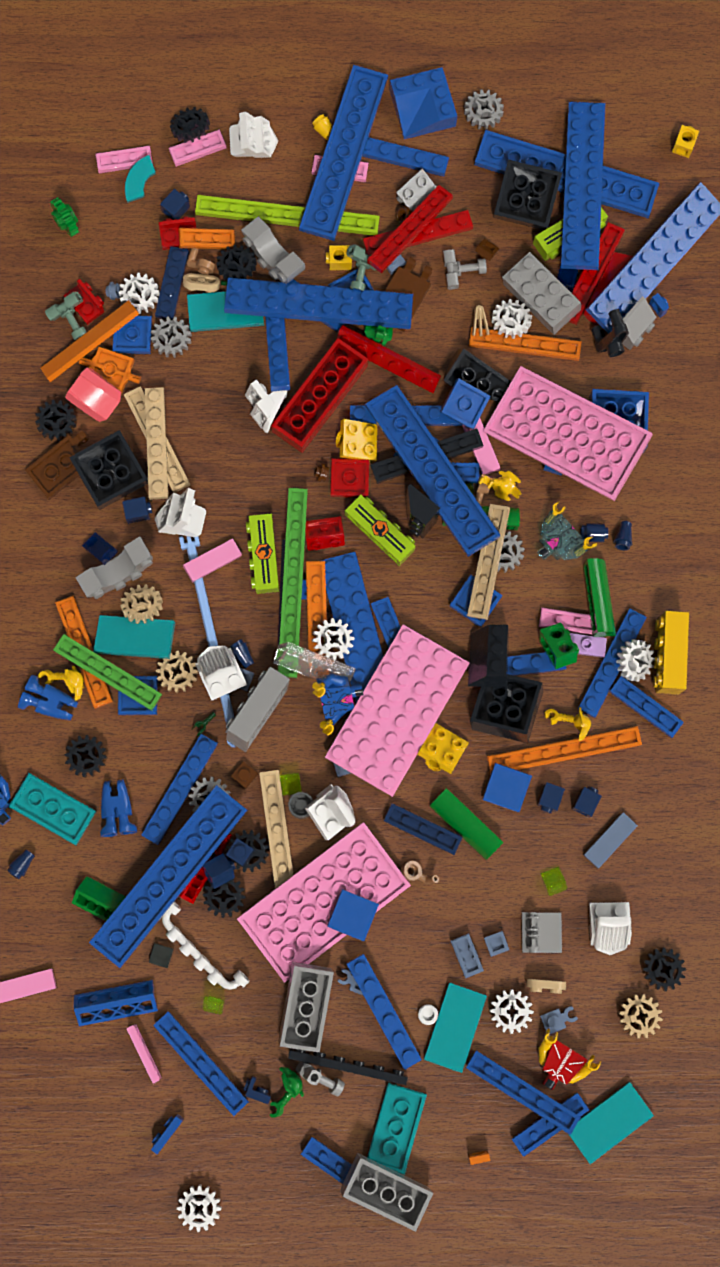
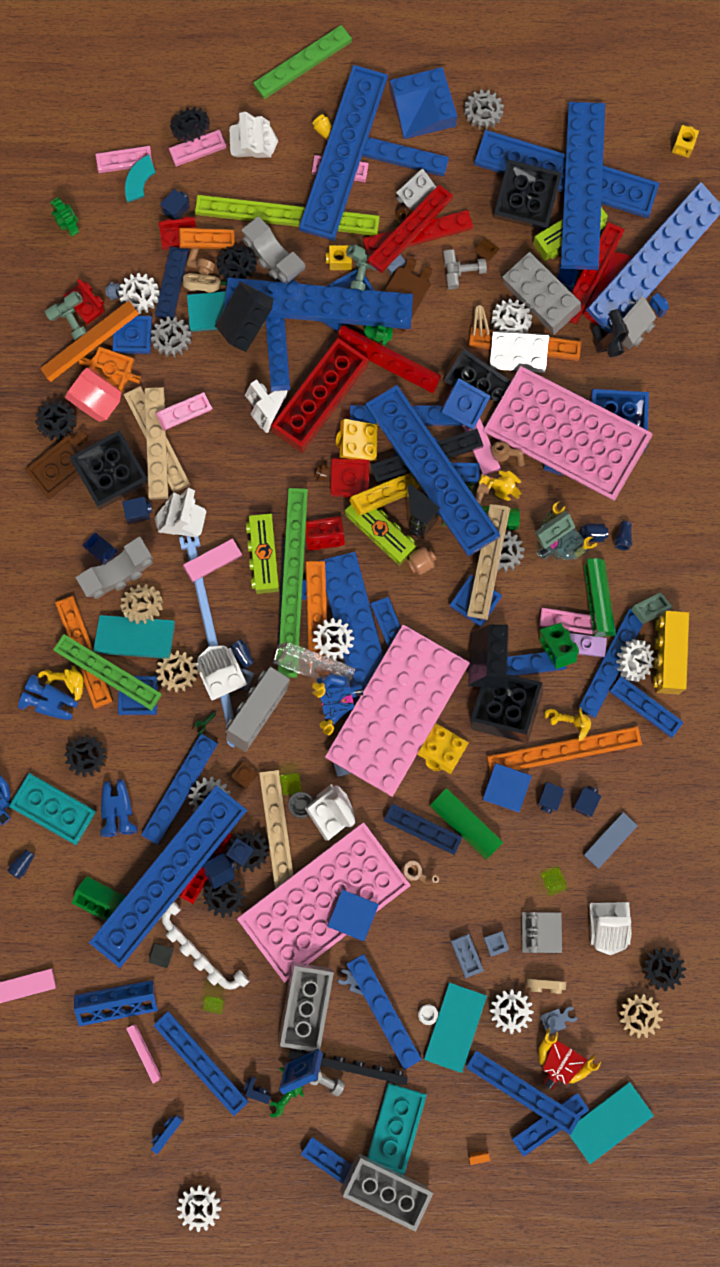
(183, 411): none -> bright pink tile
(244, 316): none -> black slope
(301, 1071): none -> blue tile
(302, 62): none -> bright green plate
(383, 494): none -> yellow plate
(421, 560): none -> nougat head
(506, 452): none -> medium nougat plate
(519, 349): none -> plate
(555, 529): none -> sand green plate
(651, 608): none -> sand green plate

